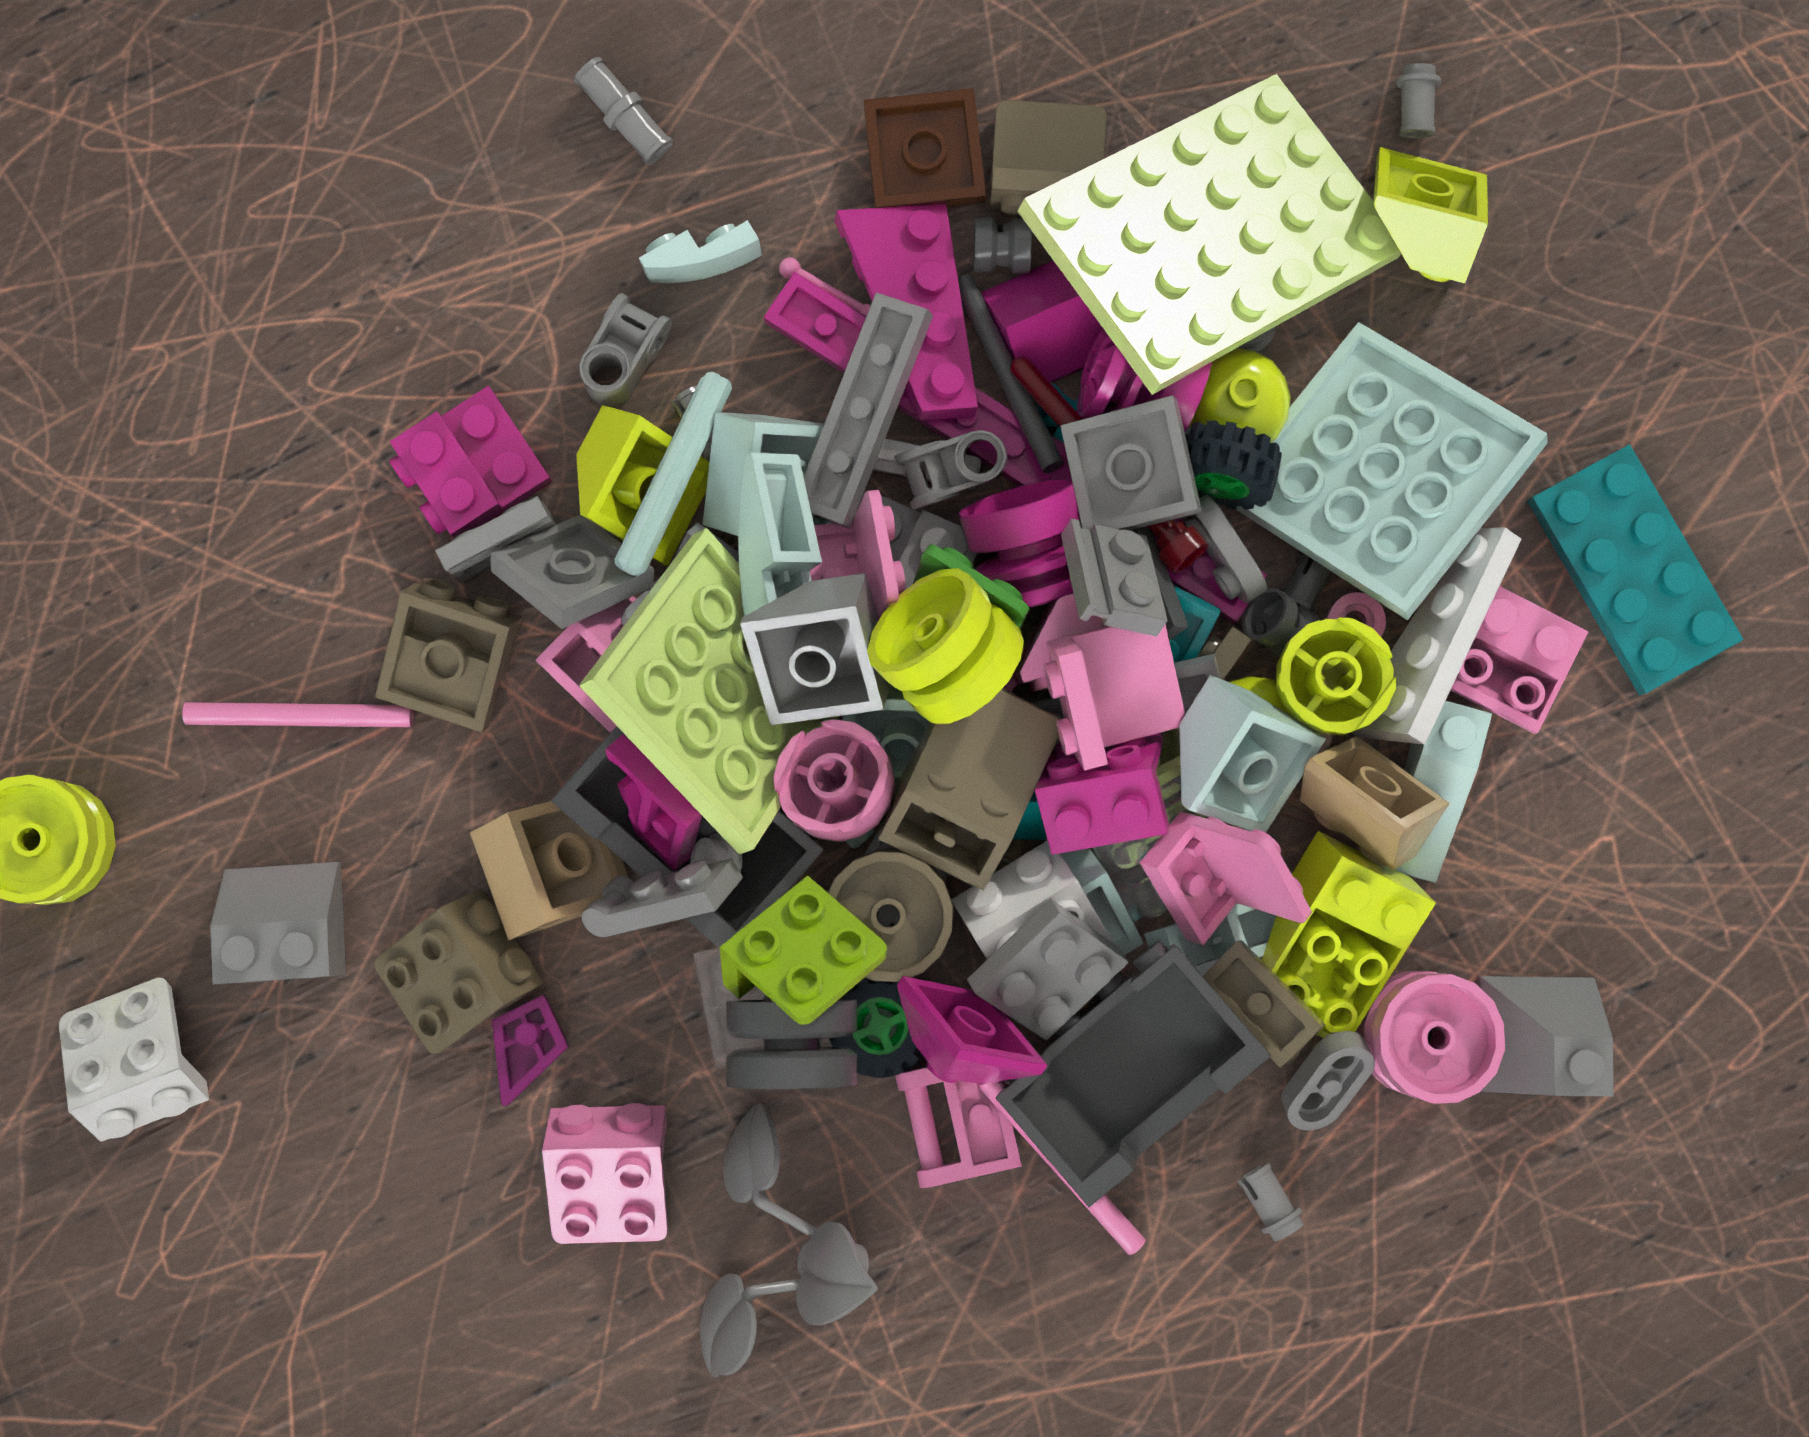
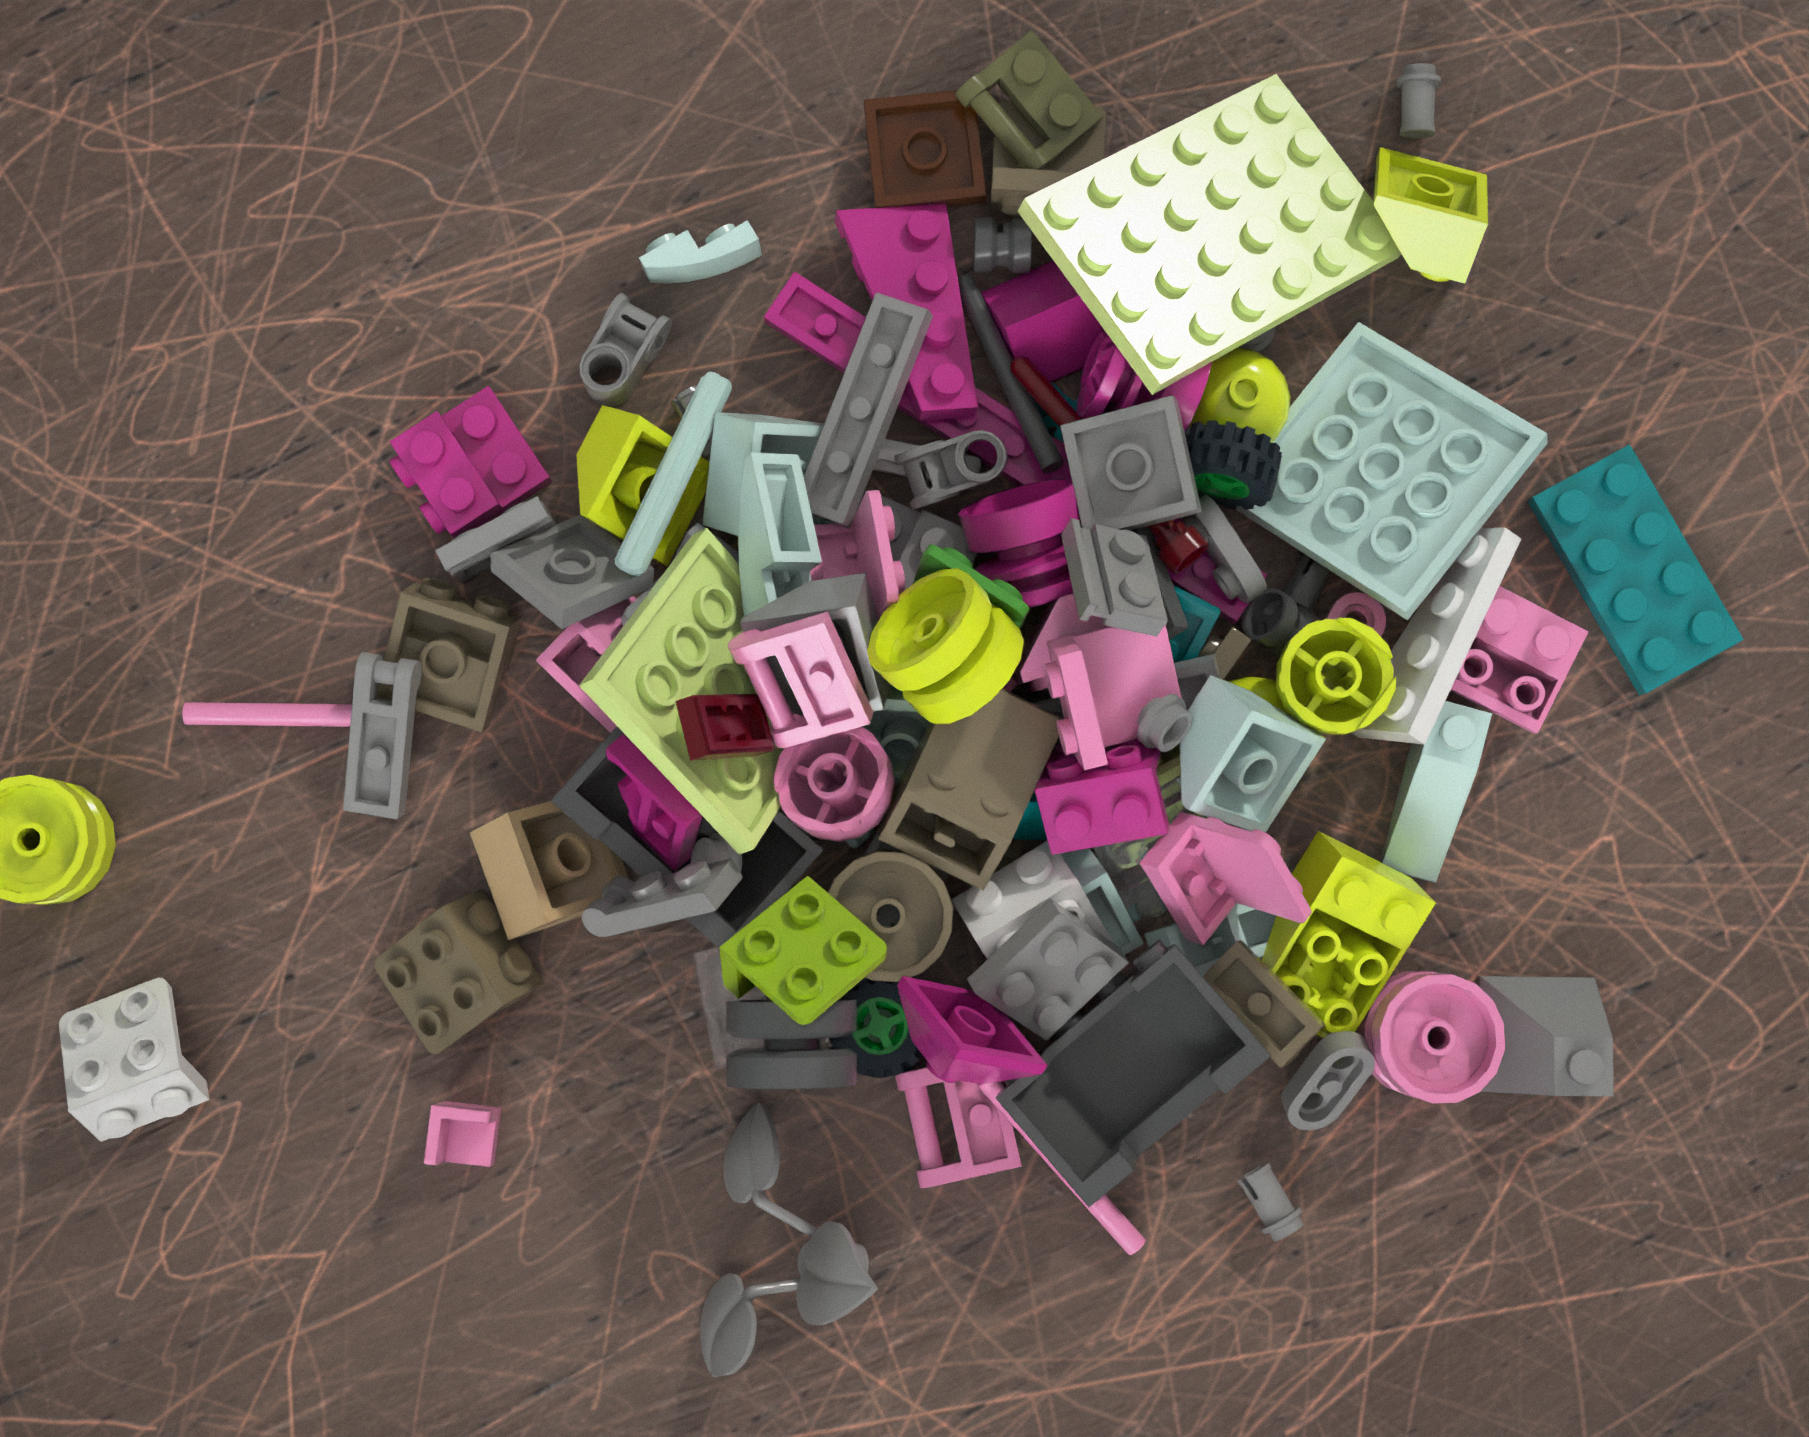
(278, 924): light grey slope -> none
(381, 736): none -> light grey plate
(462, 1134): none -> bright pink panel
(526, 1045): magenta piece -> none
(606, 1173): bright pink bracket -> none
(623, 110): light grey pin -> none
(724, 726): none -> dark red plate
(790, 265): bright pink hinge -> none
(816, 672): none -> bright pink plate
(1043, 96): none -> olive plate
(1163, 722): none -> light grey plate
(1371, 801): tan slope -> none

